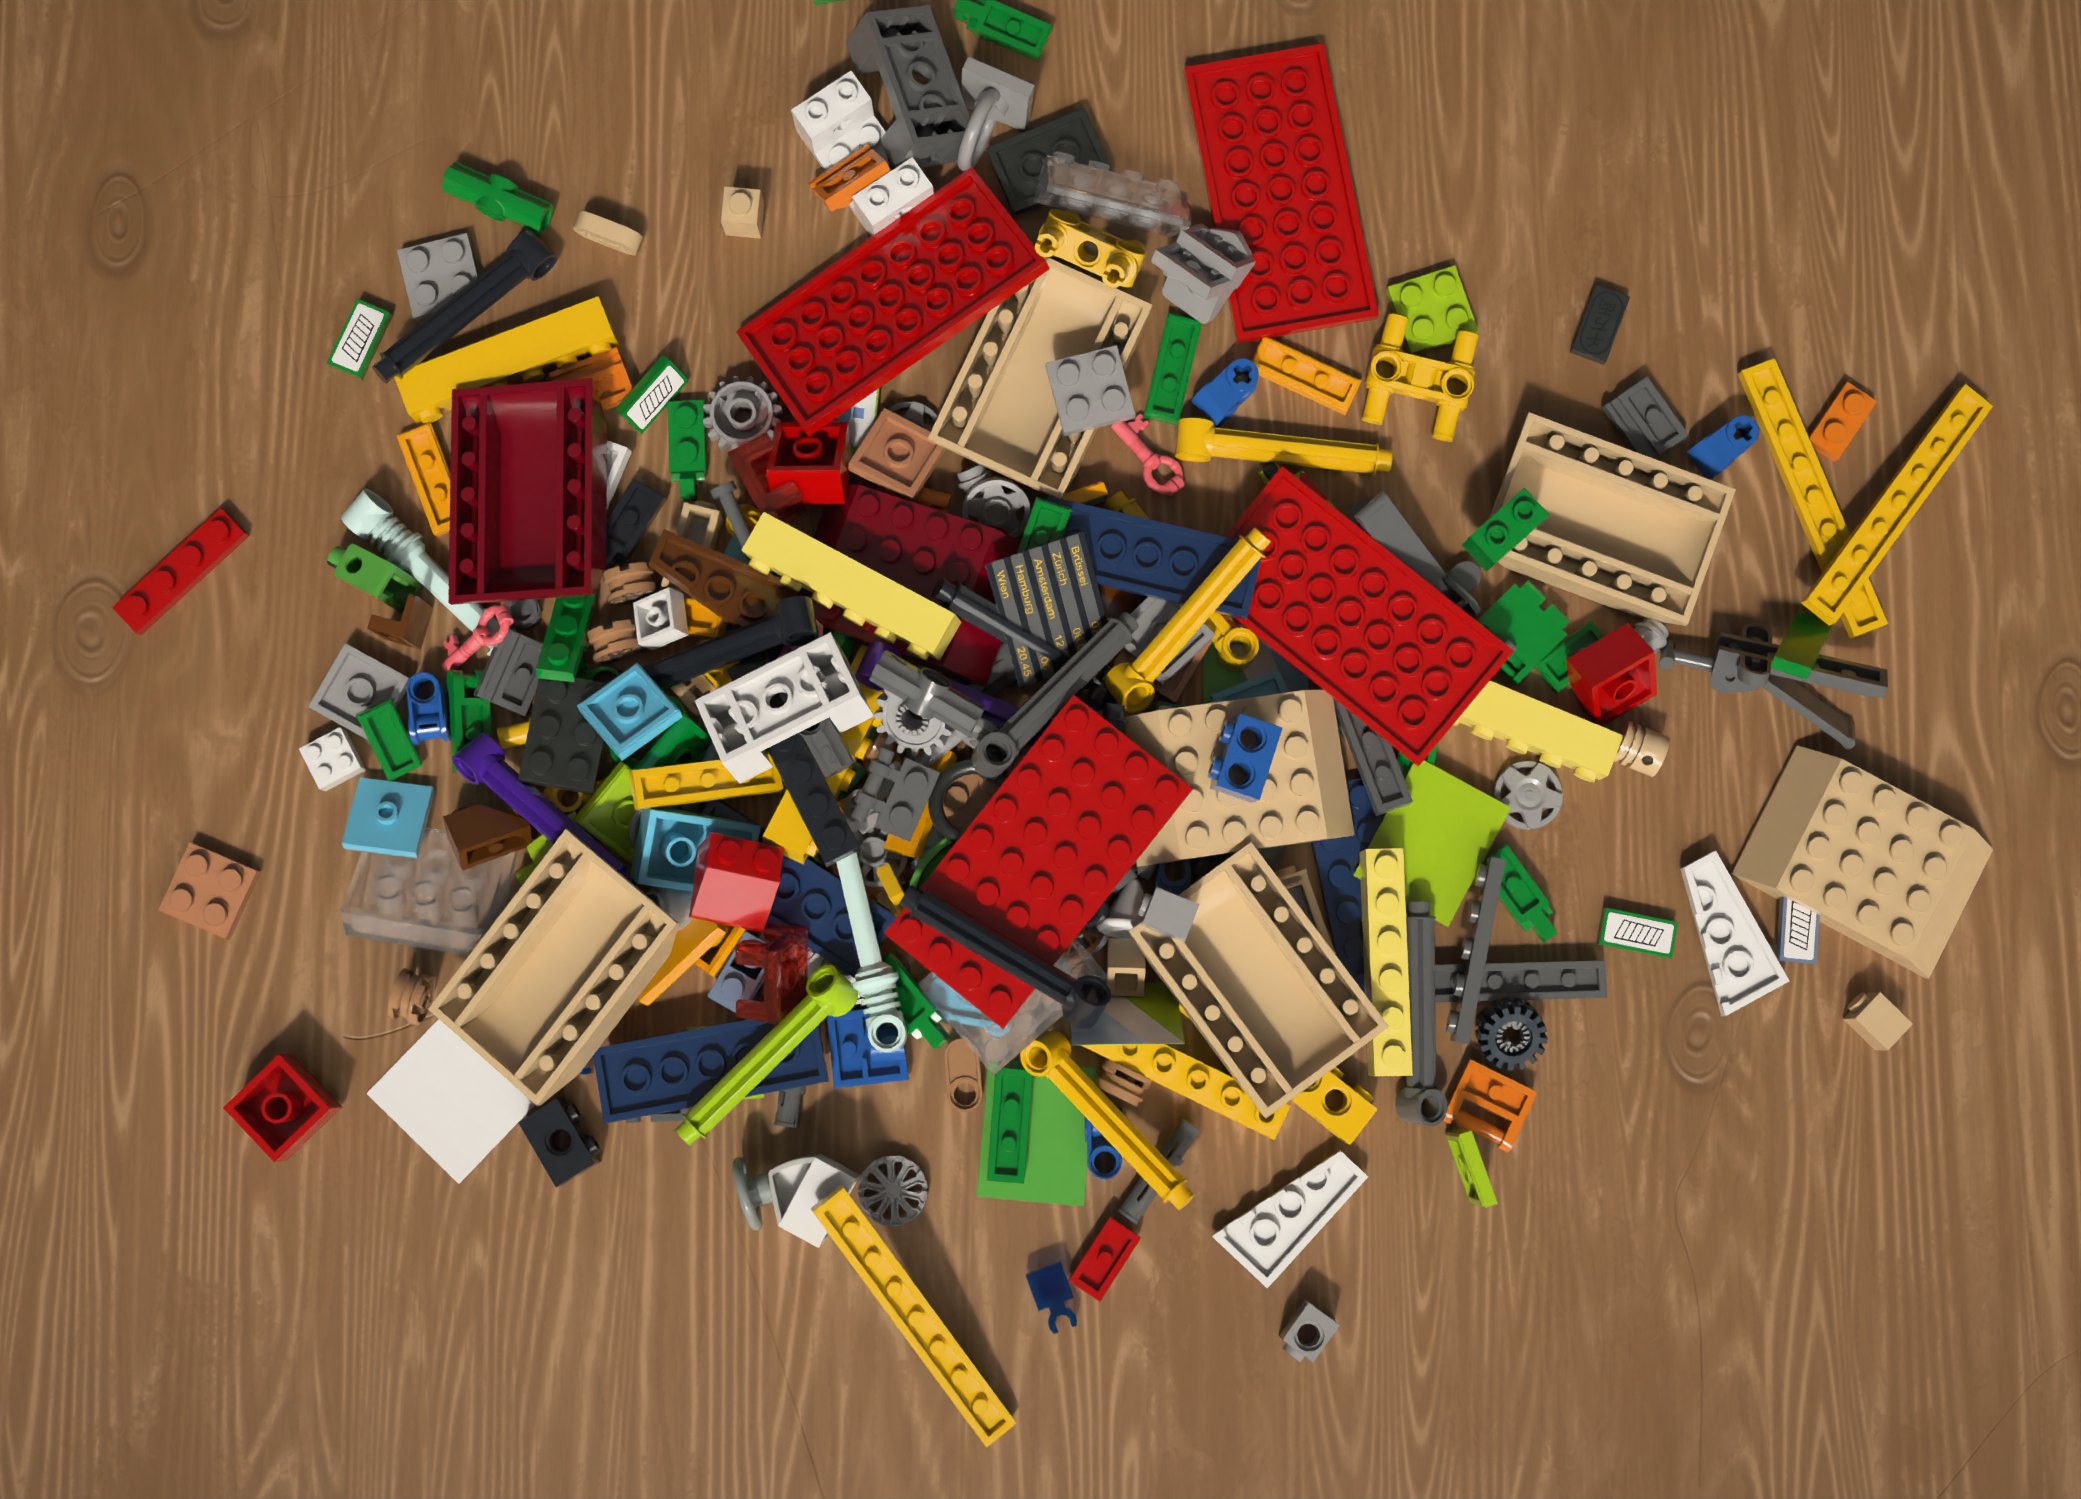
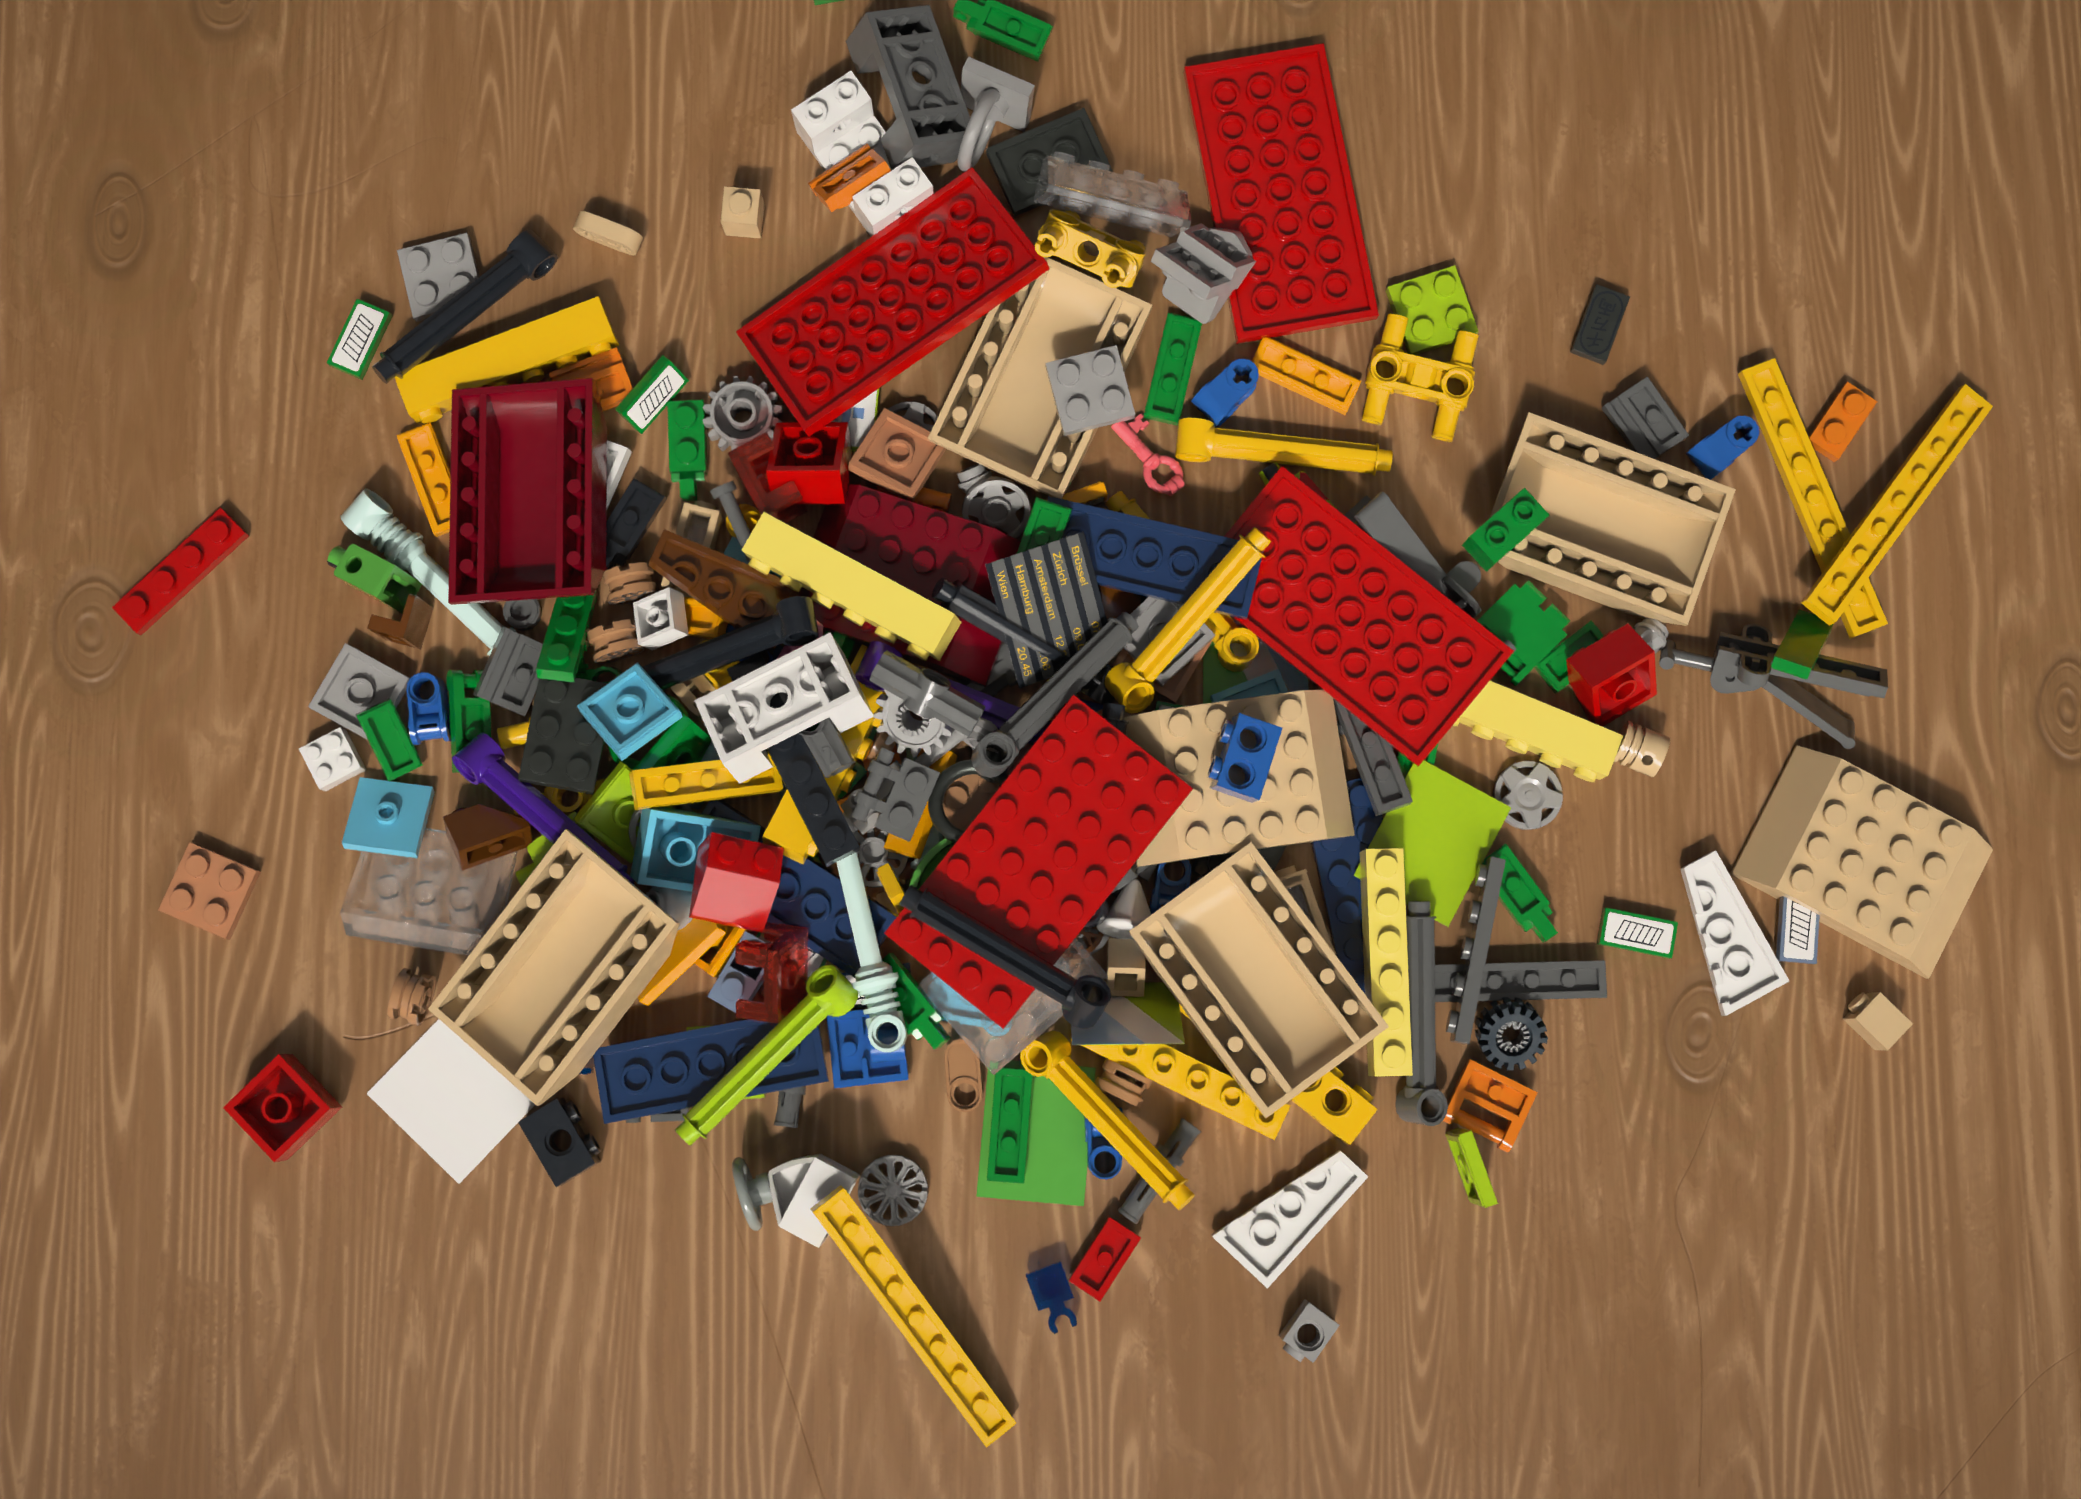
(480, 637): coral piece -> none
(497, 197): green piece -> none
(1168, 914): light grey brick -> none

